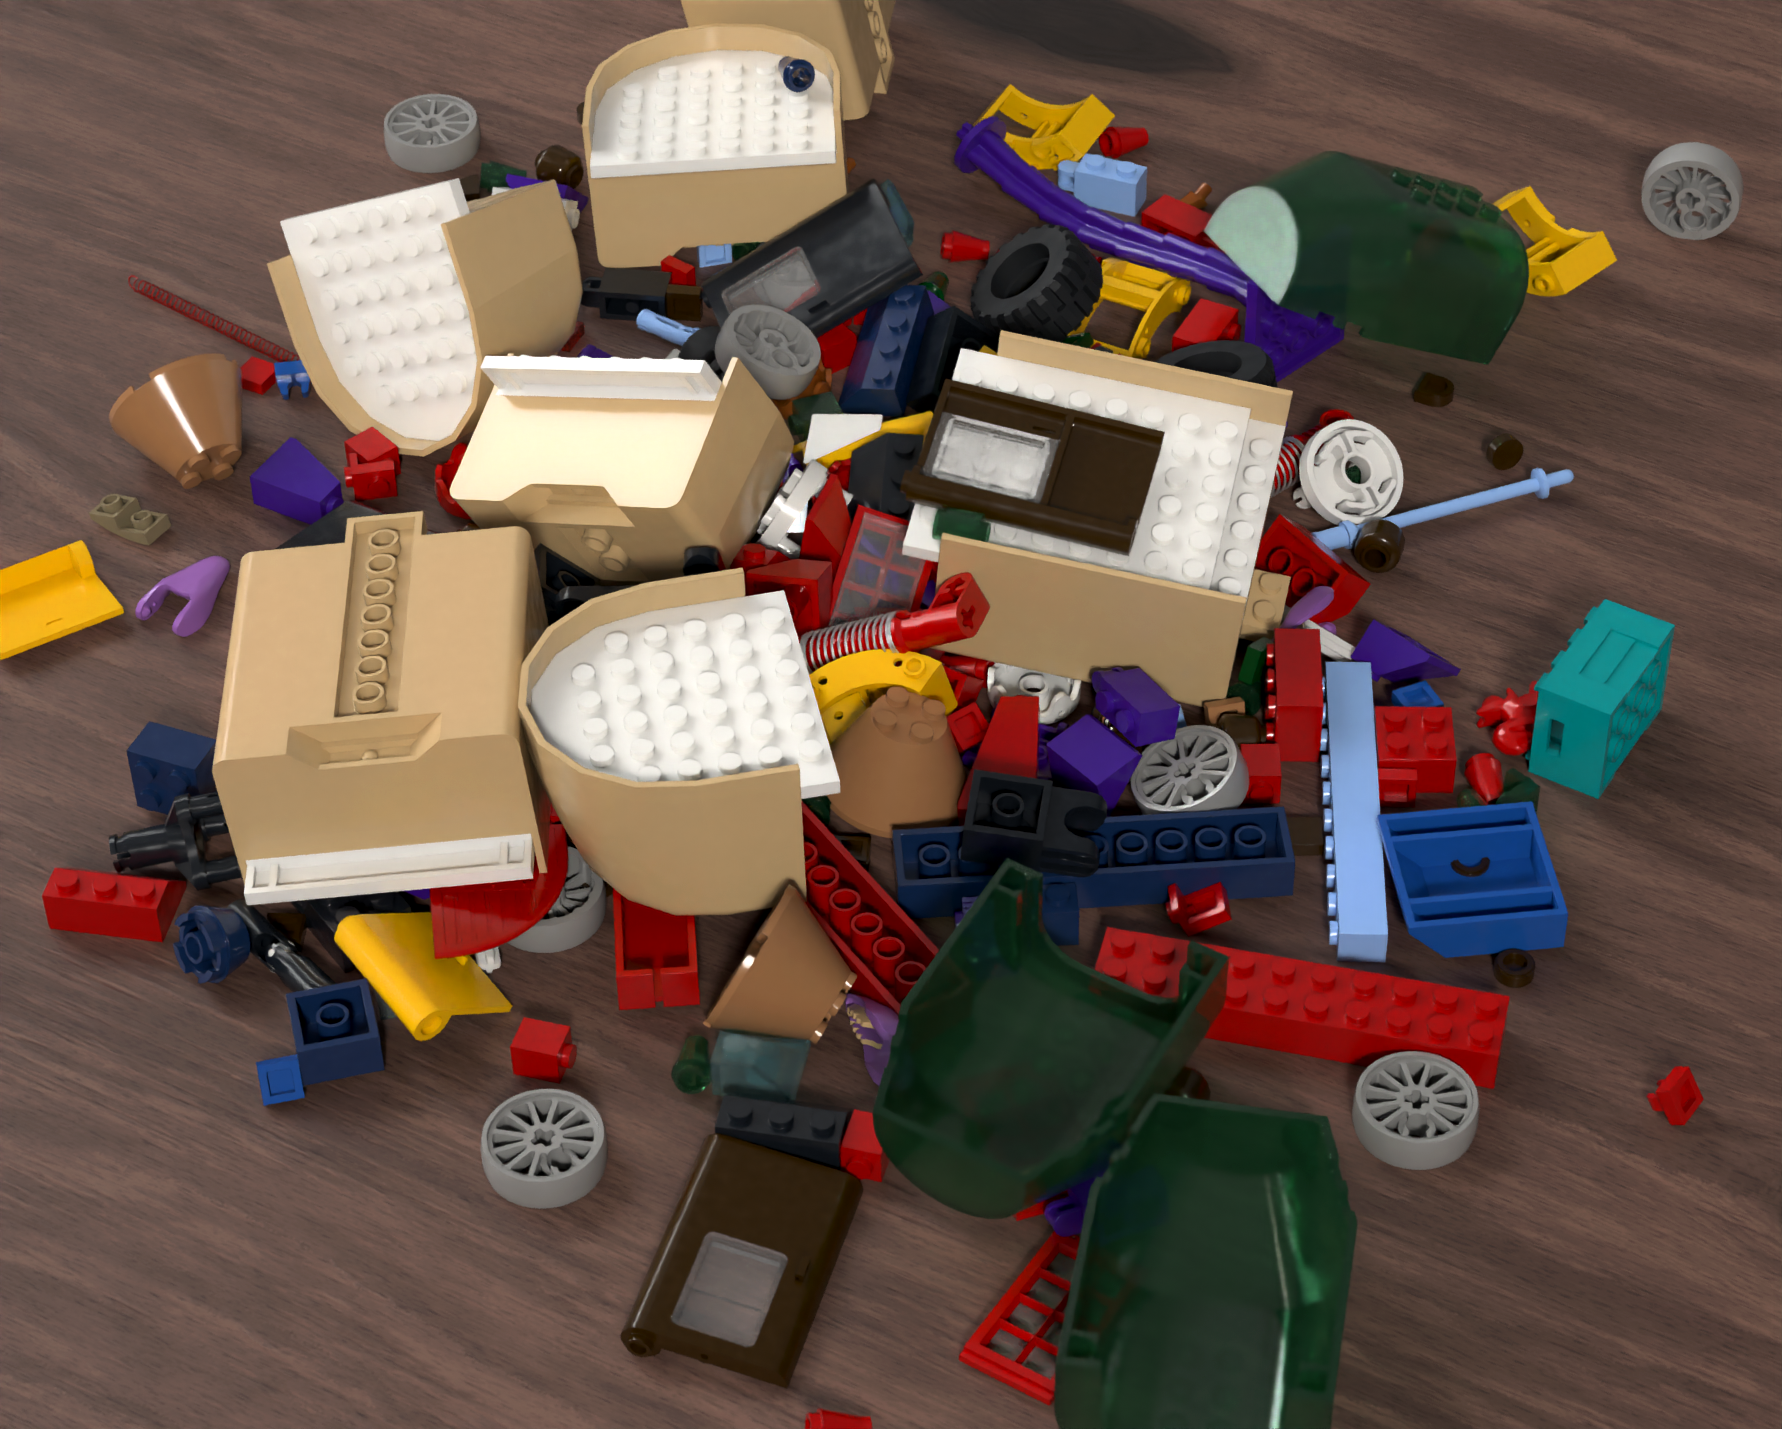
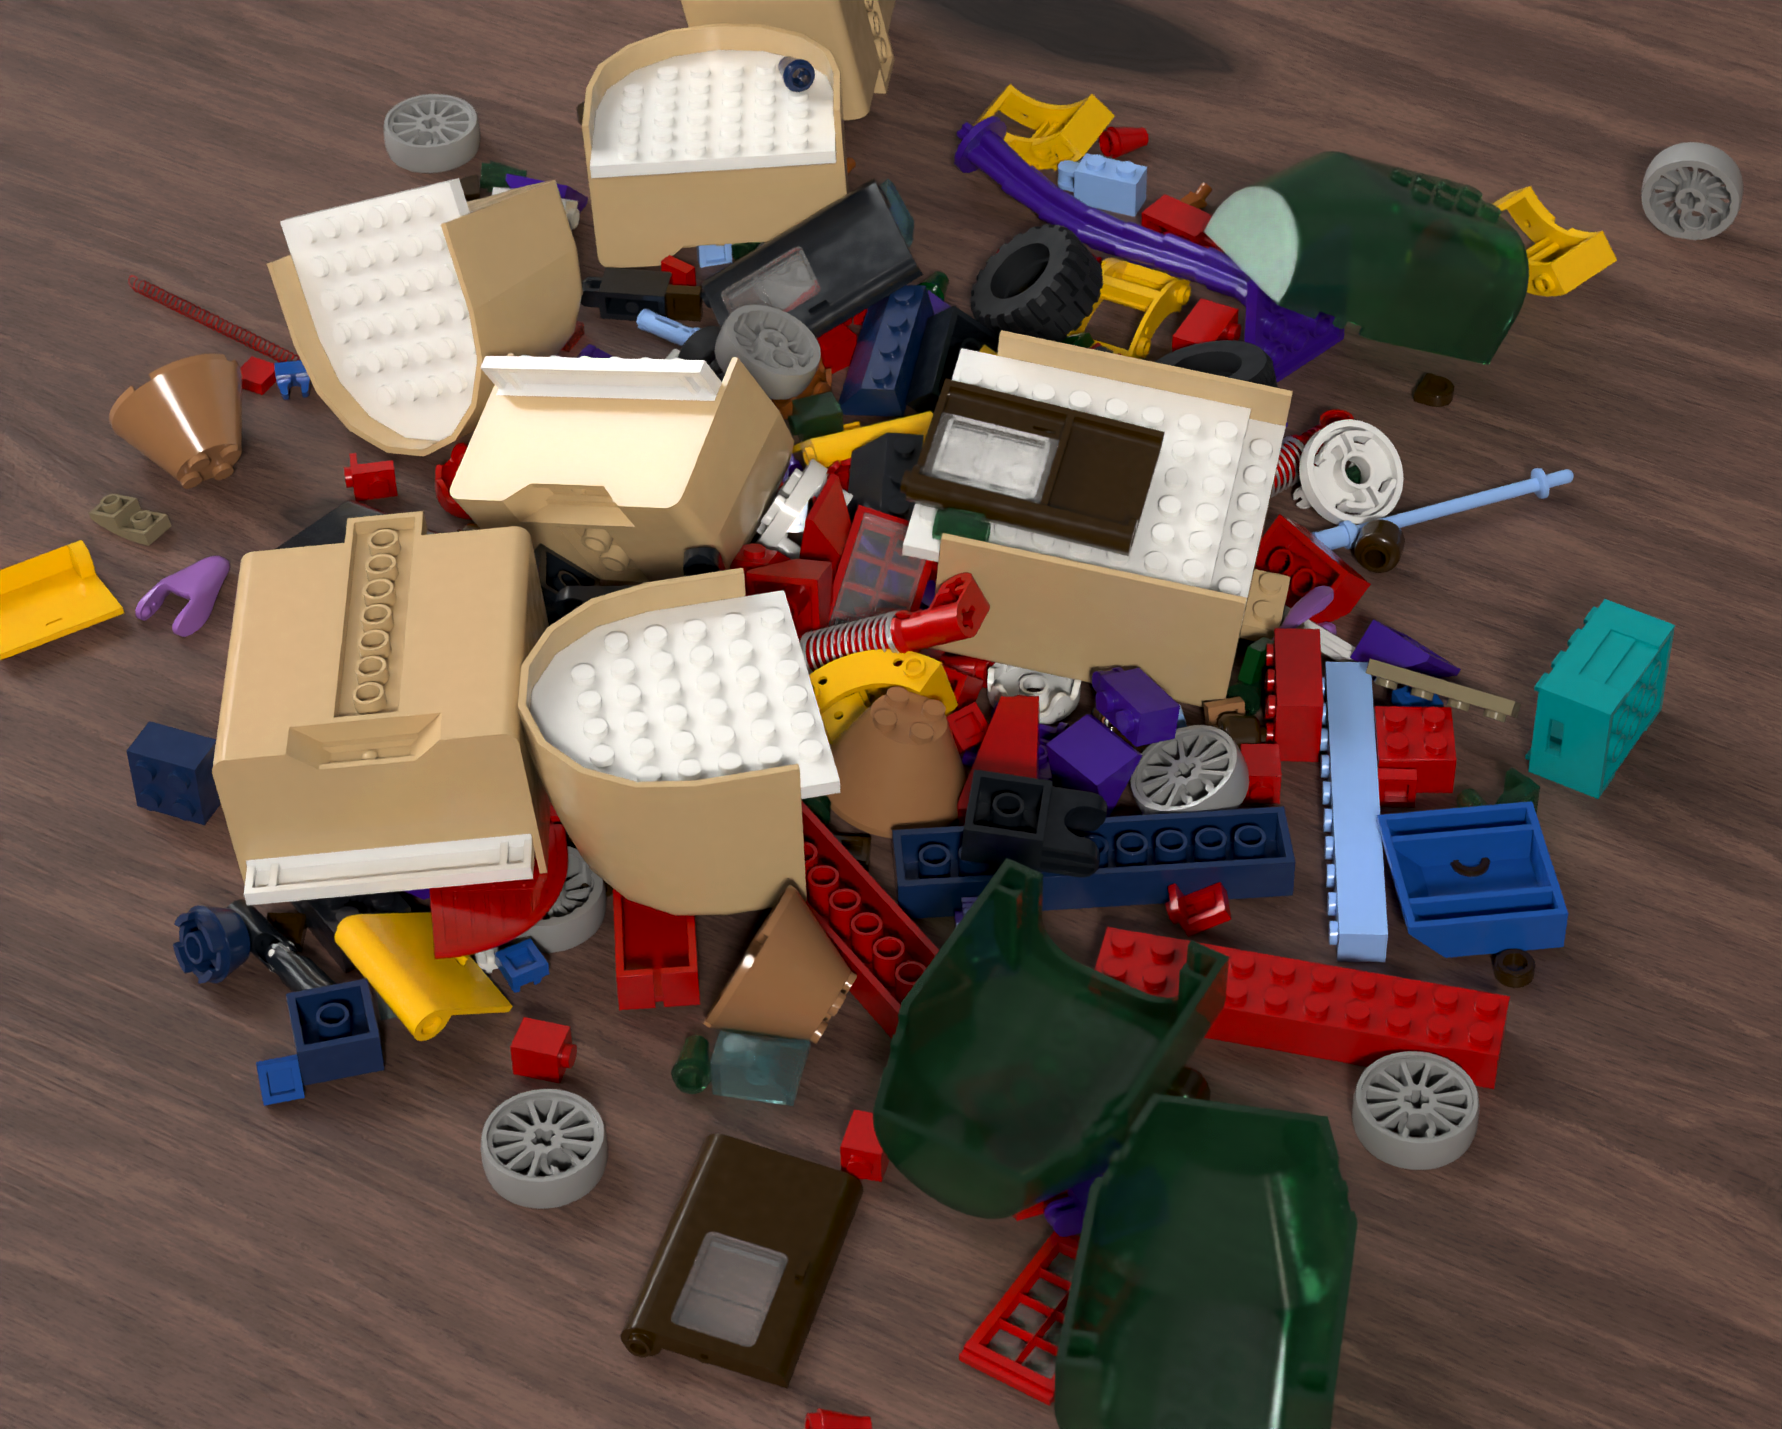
(111, 903): red slope -> none
(180, 841): black wheel -> none
(295, 484): dark purple slope -> none
(372, 447): red brick -> none
(521, 964): none -> blue tile
(559, 165): dark brown head -> none
(786, 1126): black slope -> none
(835, 431): white sticker -> none
(874, 1027): medium lavender animal -> none
(963, 247): red cone -> none
(1061, 913): dark blue brick -> none
(1306, 835): dark brown tile -> none
(1458, 695): none -> dark tan plate
(1485, 776): red cone -> none
(1504, 451): dark brown tile -> none
(1515, 718): red animal -> none
(1677, 1096): red tile -> none

